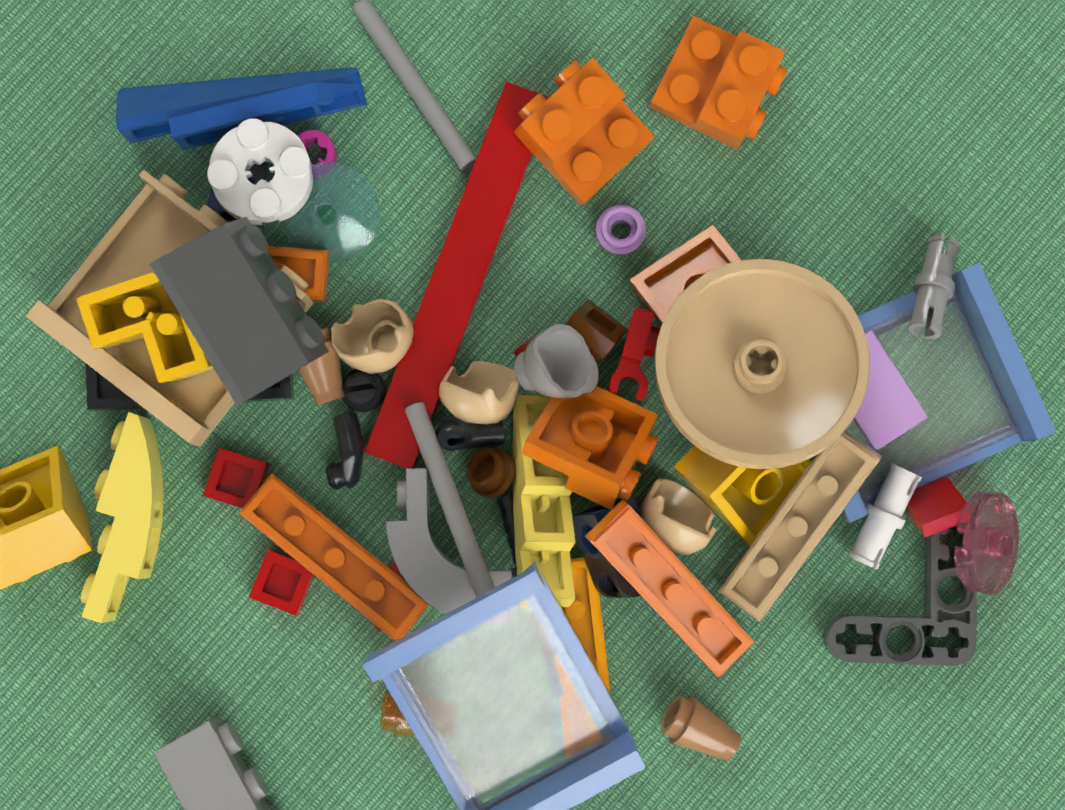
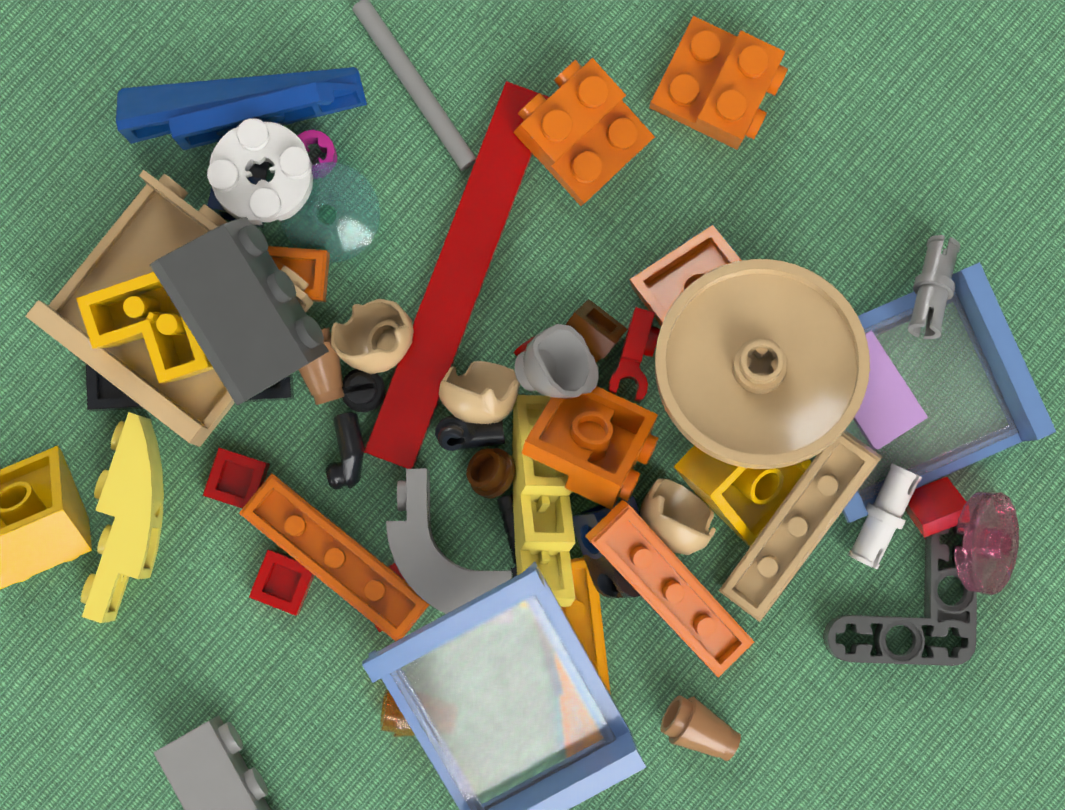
(449, 499): light grey bar -> none
(624, 215): lavender plate -> none

